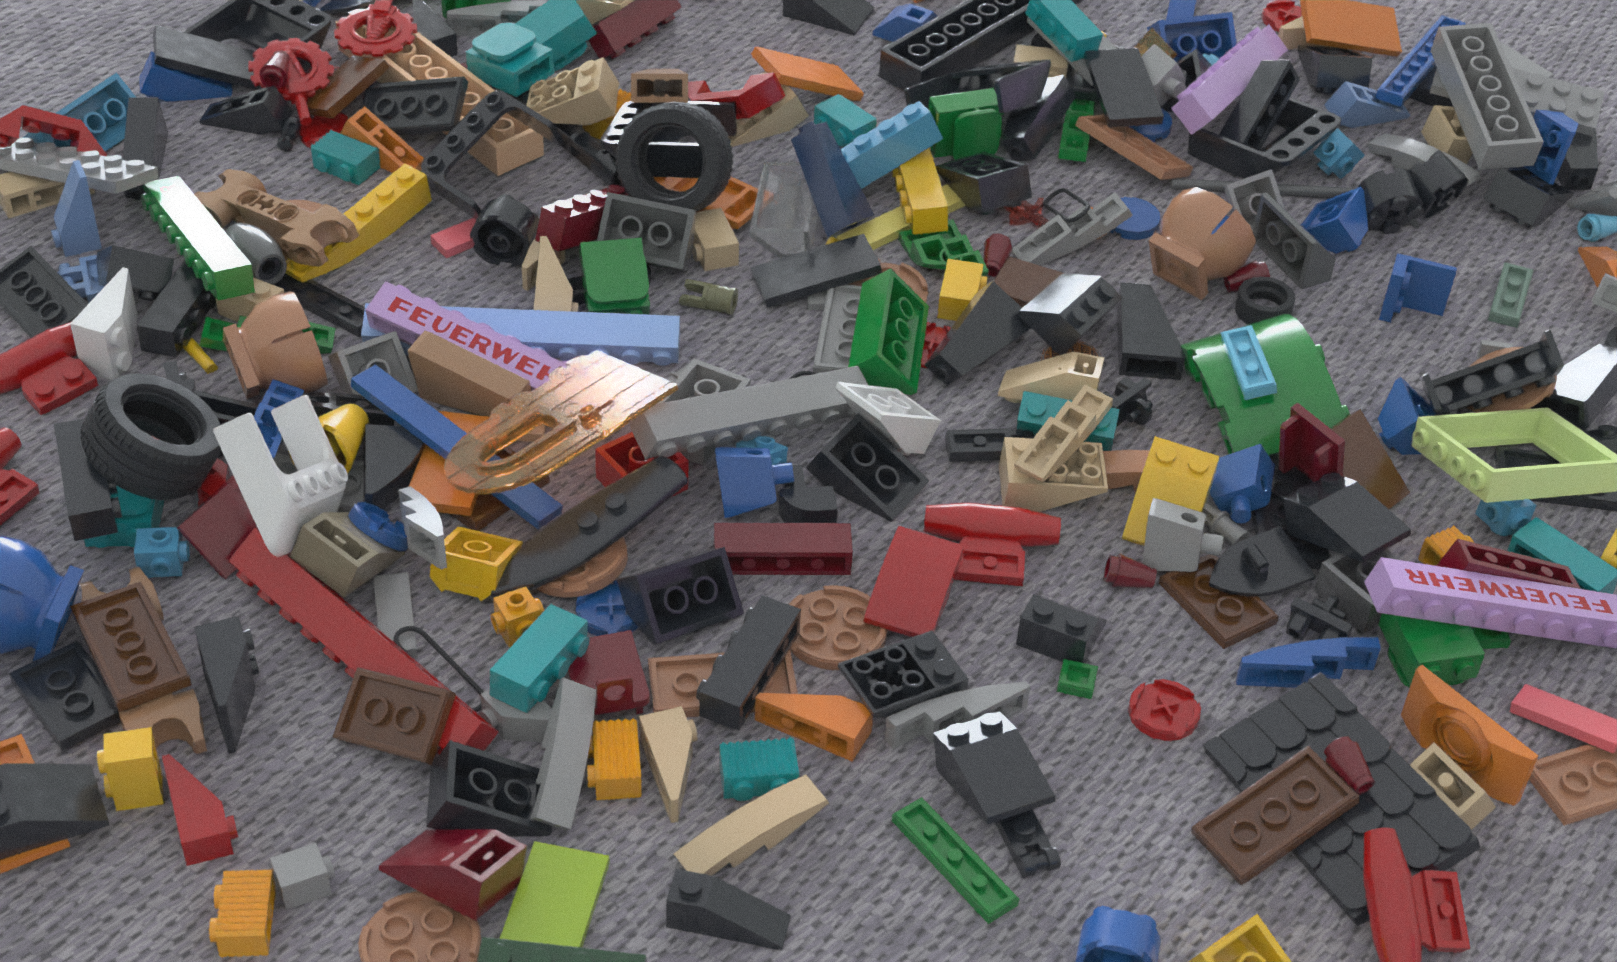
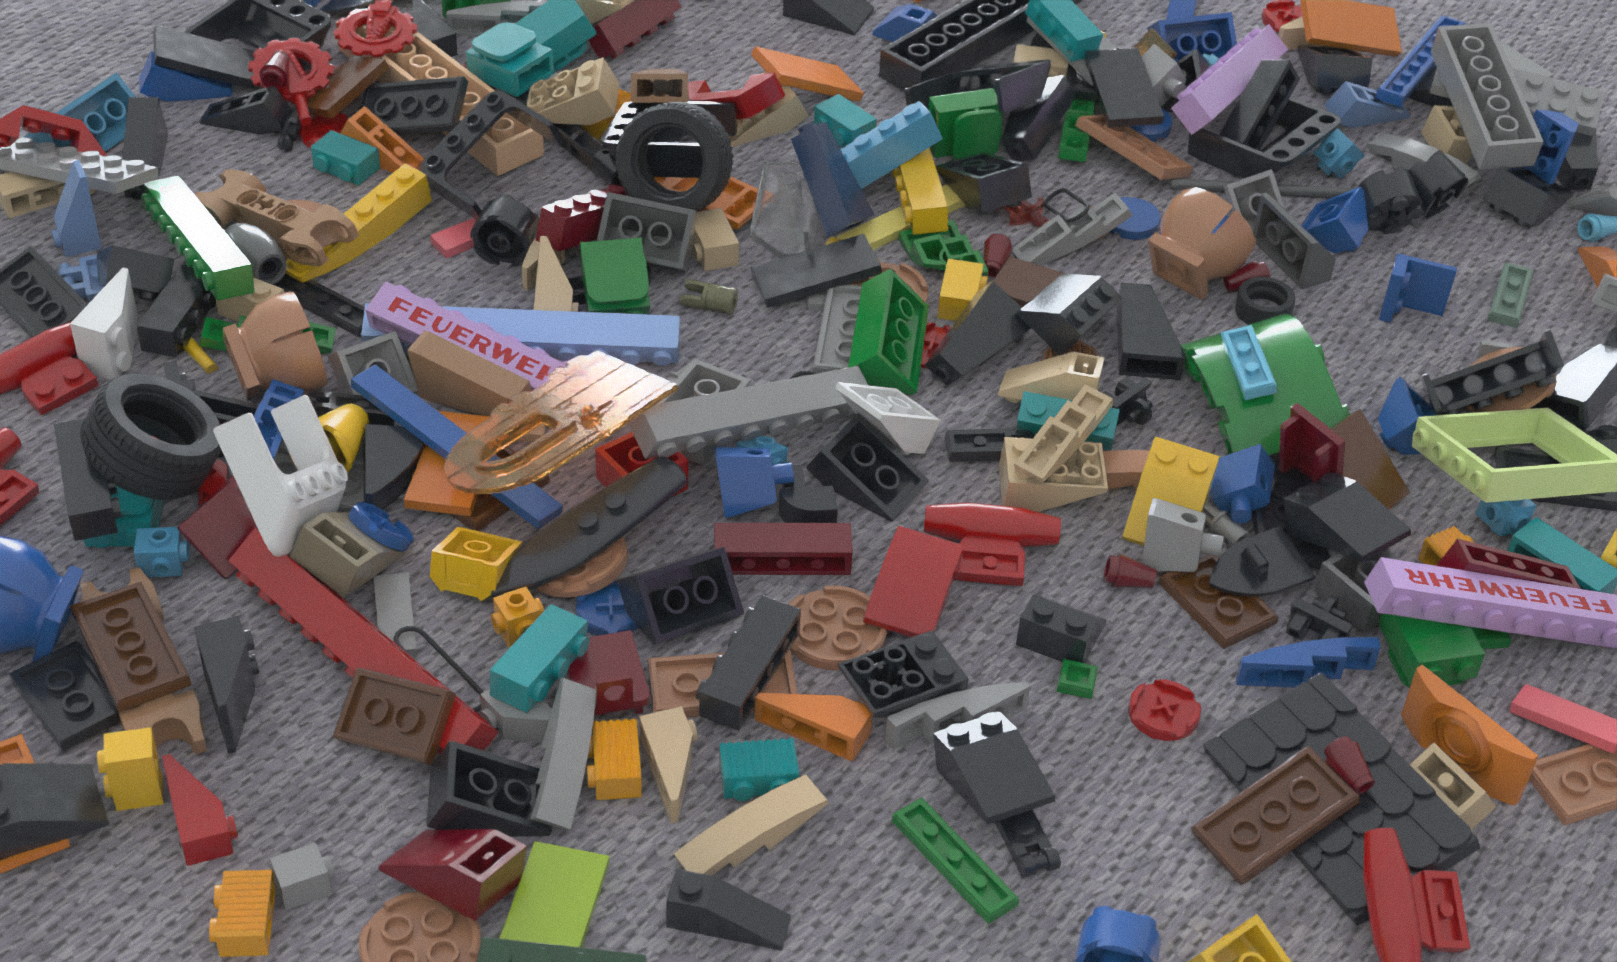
(422, 527): light grey slope -> none

